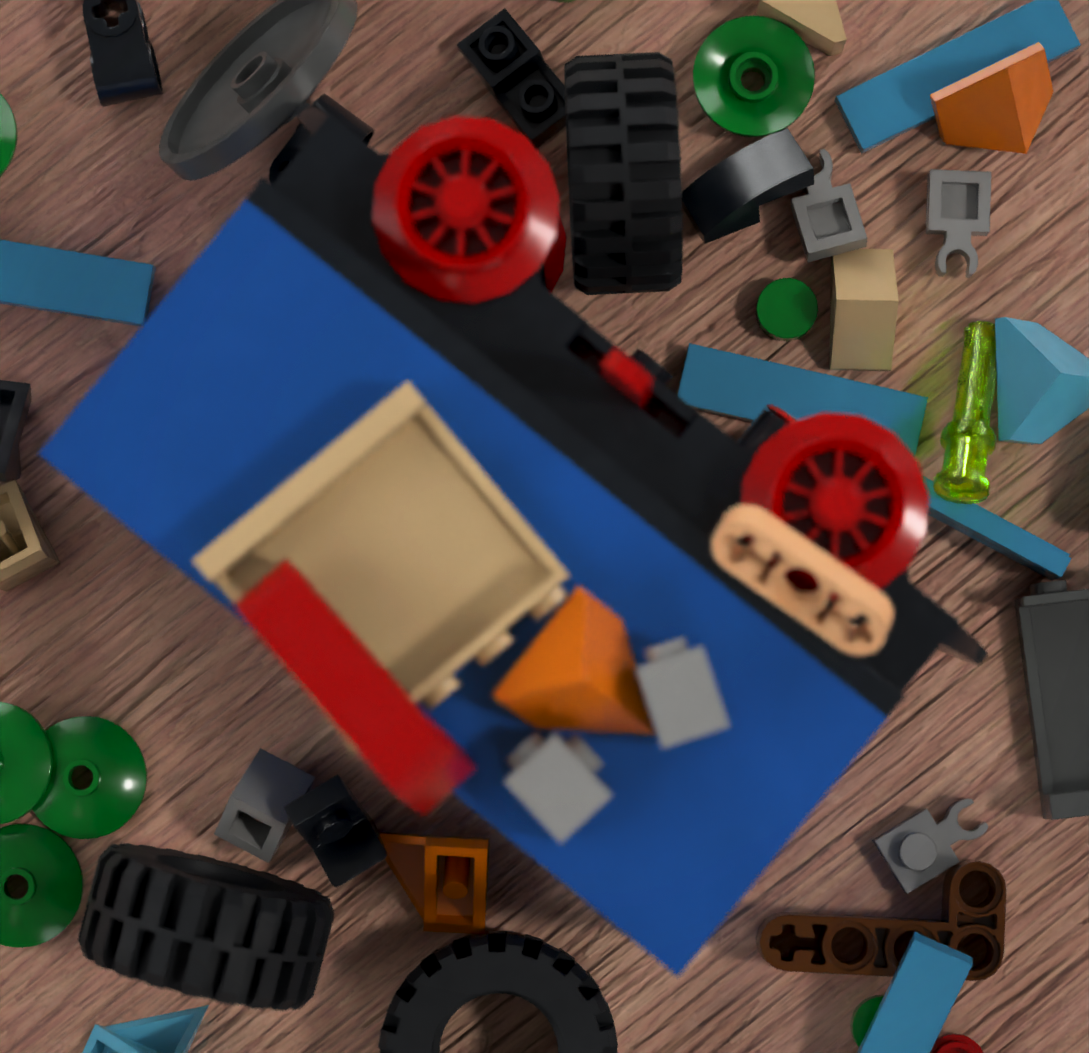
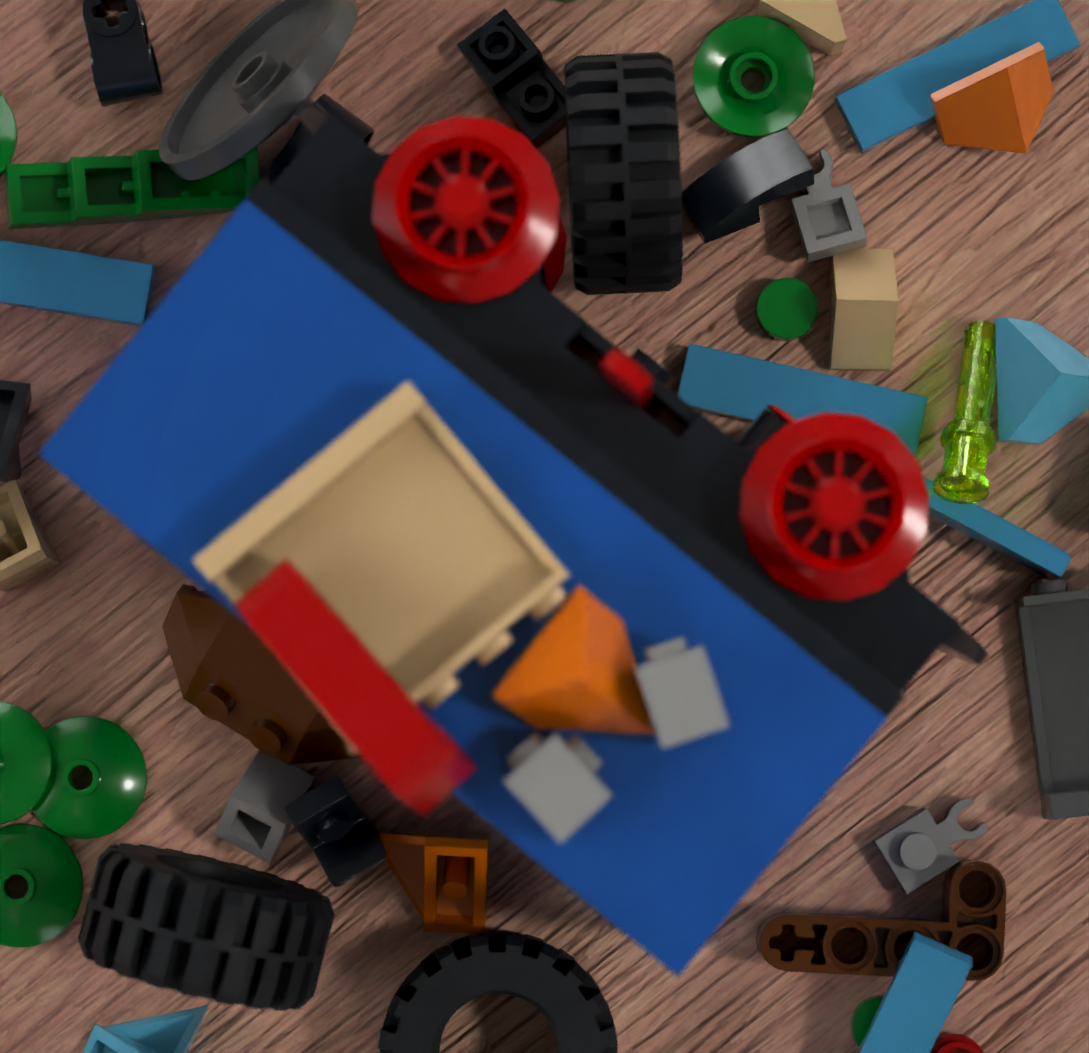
(120, 190): none -> green slope
(243, 684): none -> reddish brown wedge
(809, 608): light nougat beam -> none
(958, 209): light grey plate -> none

